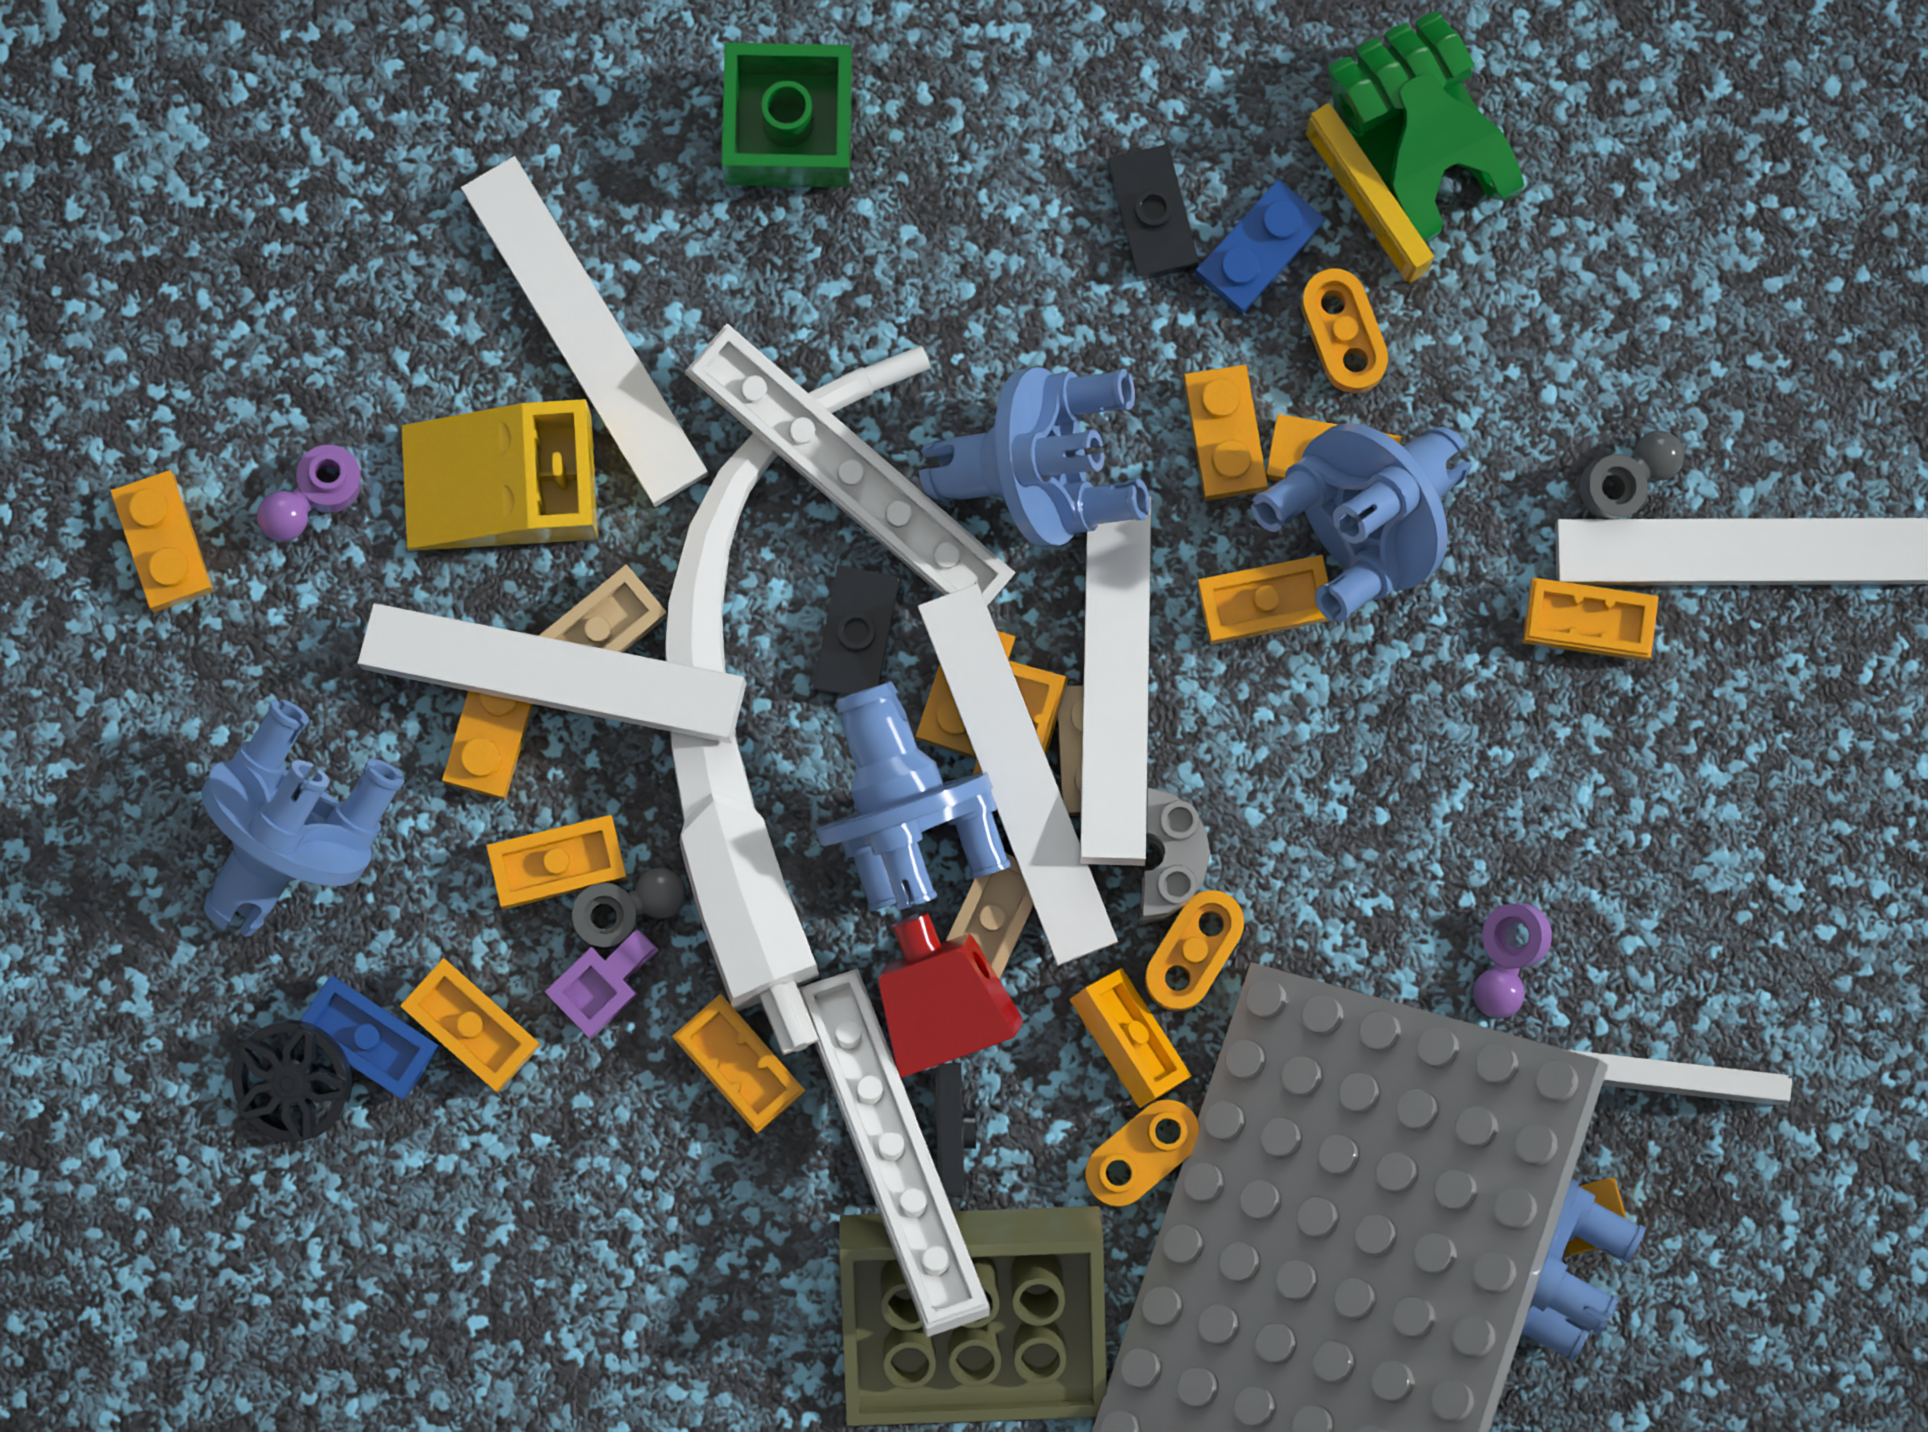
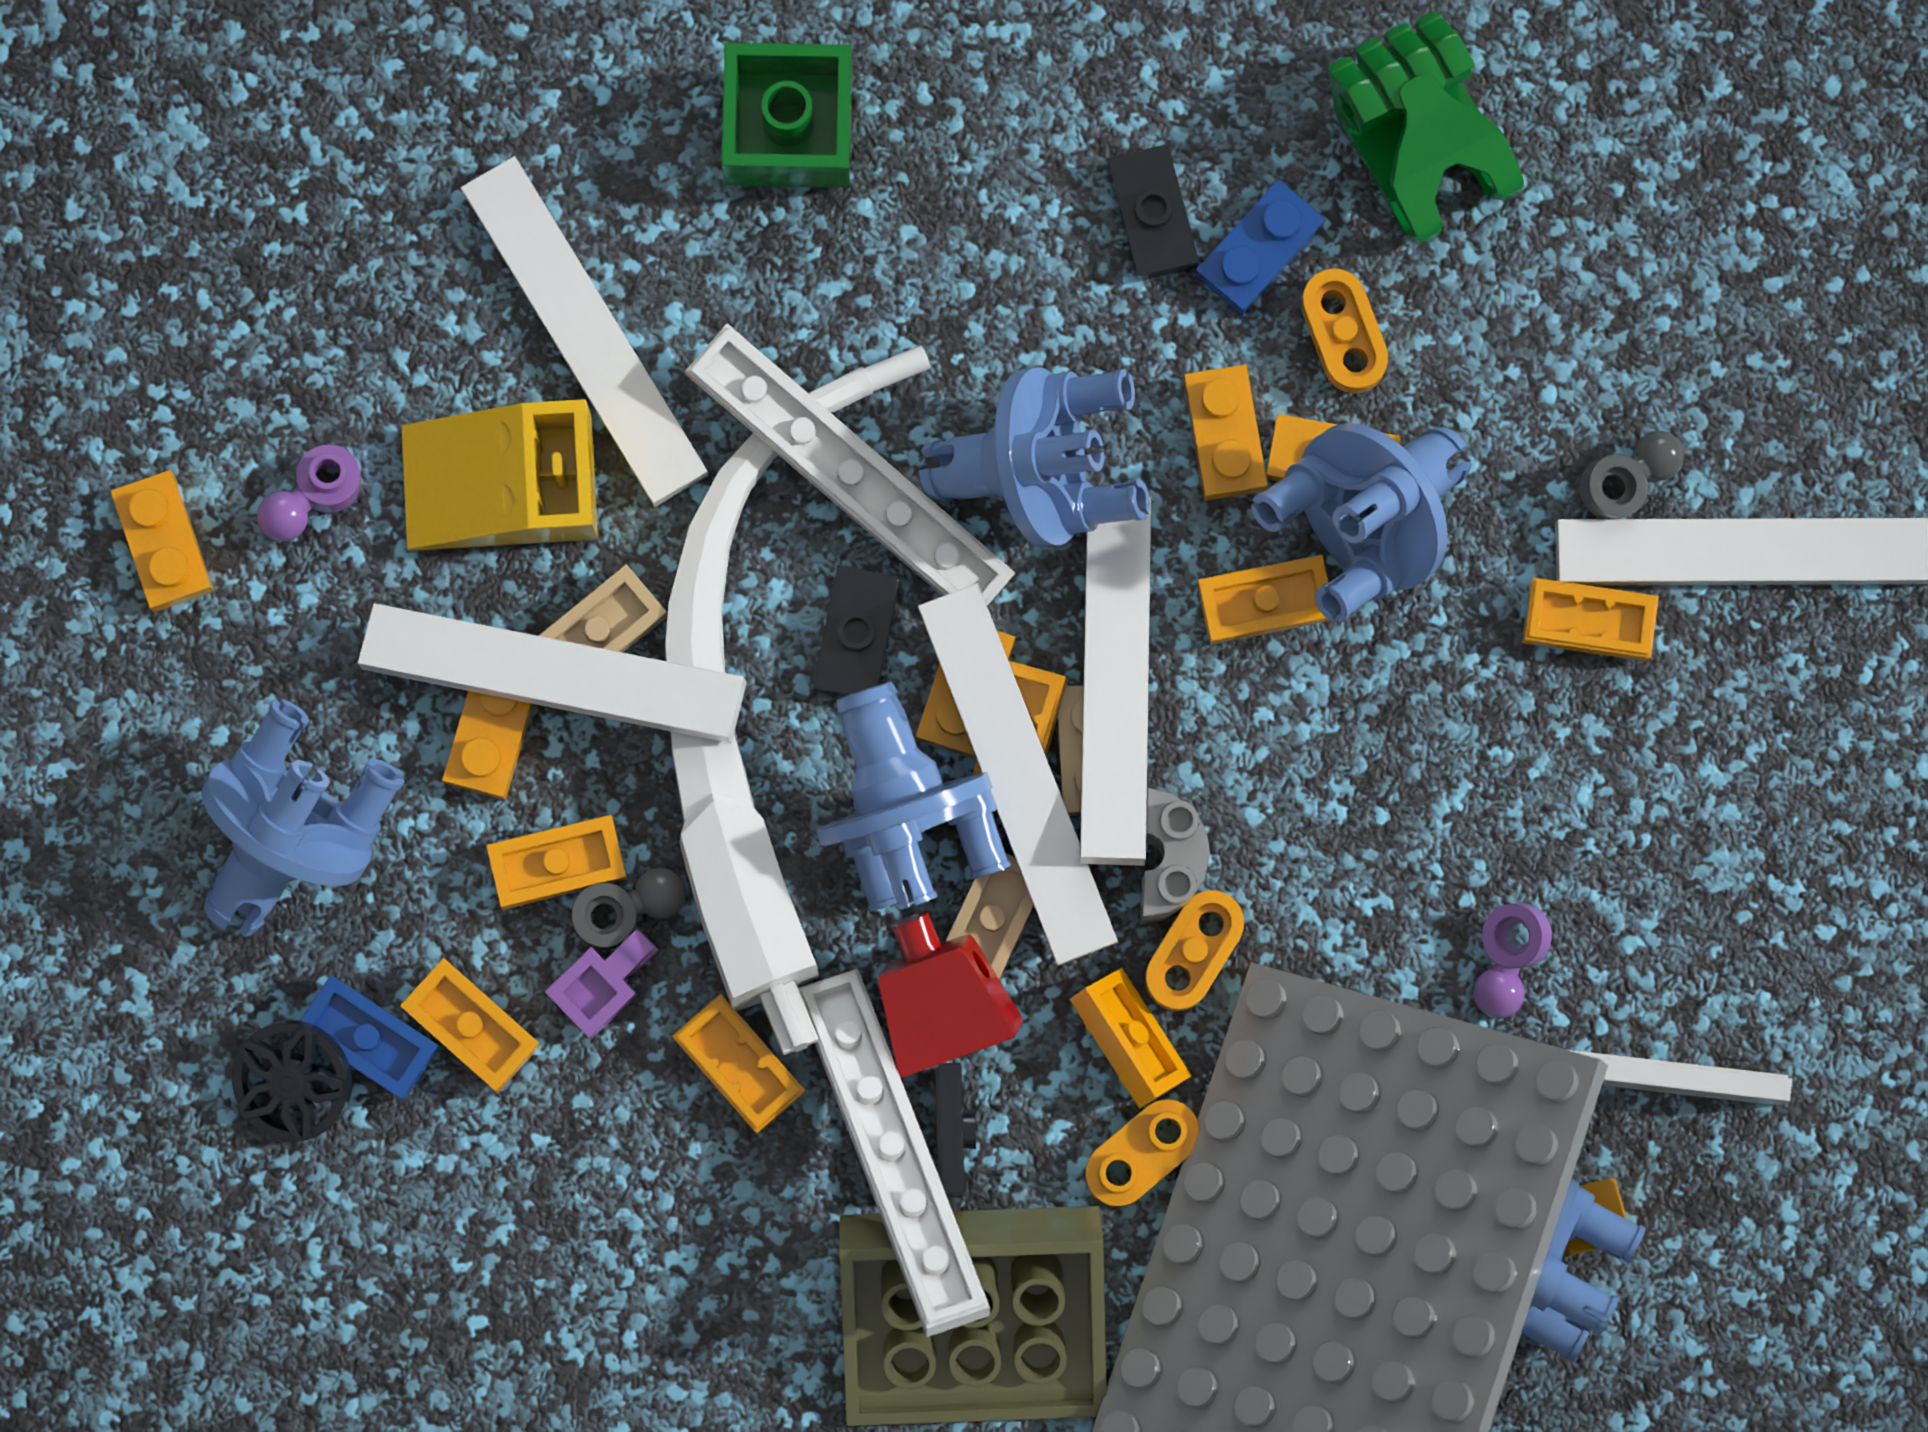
(1368, 193): yellow tile -> none

